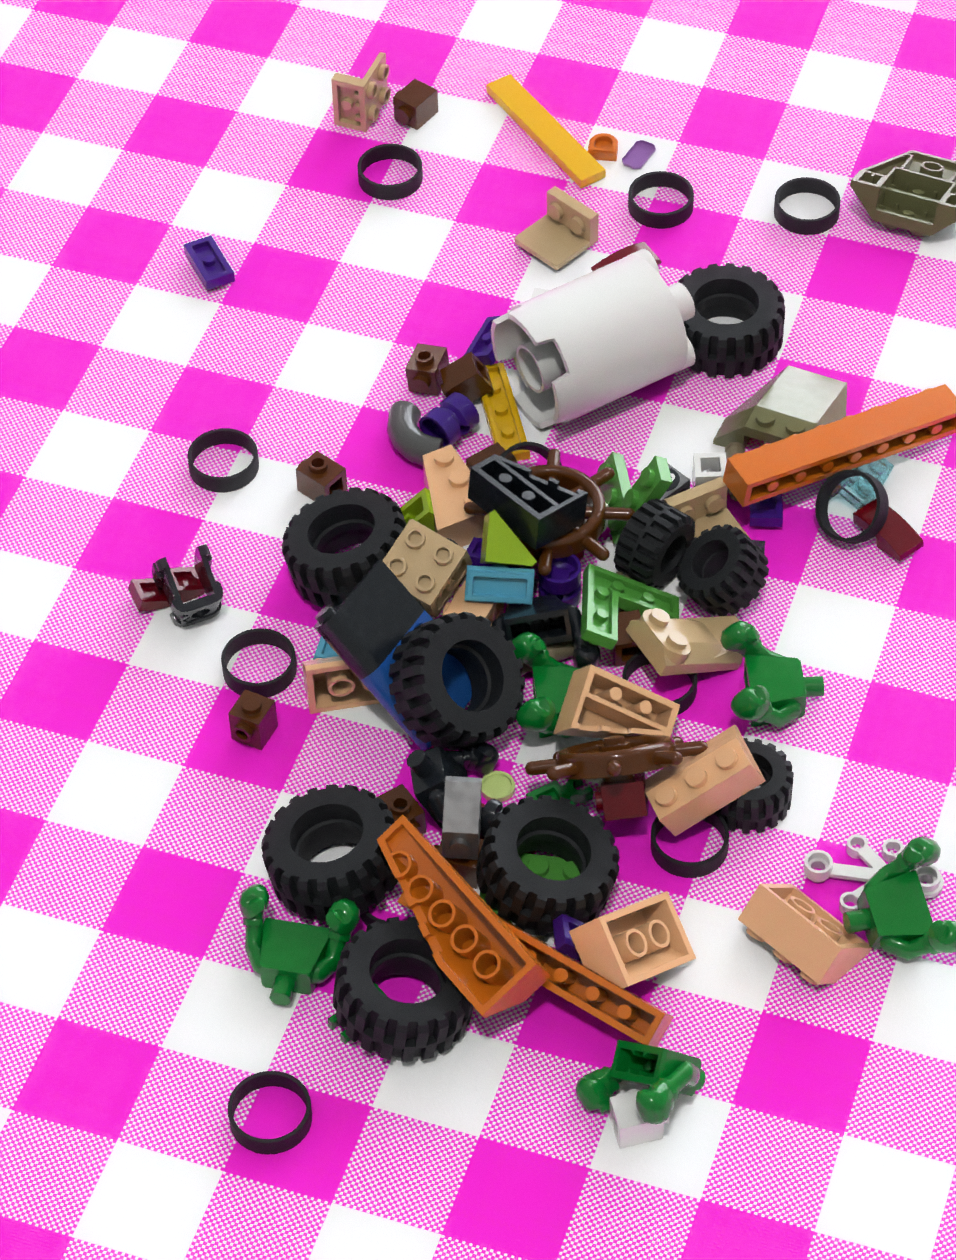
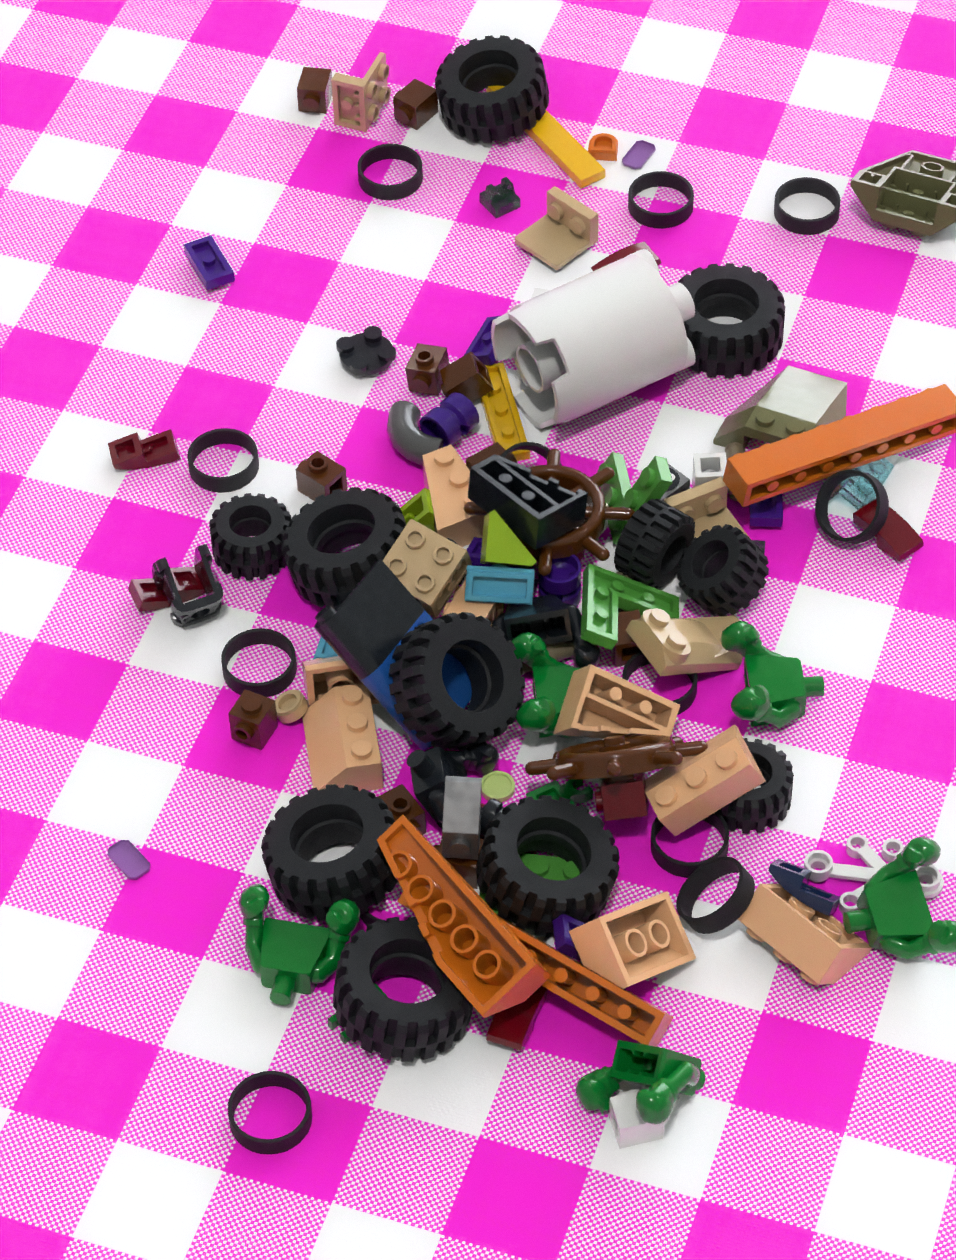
(128, 859): none -> medium lavender piece
(134, 453): none -> dark red slope
(245, 518): none -> black tyre
(291, 706): none -> tan tile
(314, 90): none -> reddish brown brick
(343, 739): none -> light nougat slope
(366, 352): none -> black piece
(499, 112): none -> black tyre
(500, 198): none -> tile
(516, 1023): none -> dark red slope
(729, 911): none -> black tyre
(795, 881): none -> dark blue slope

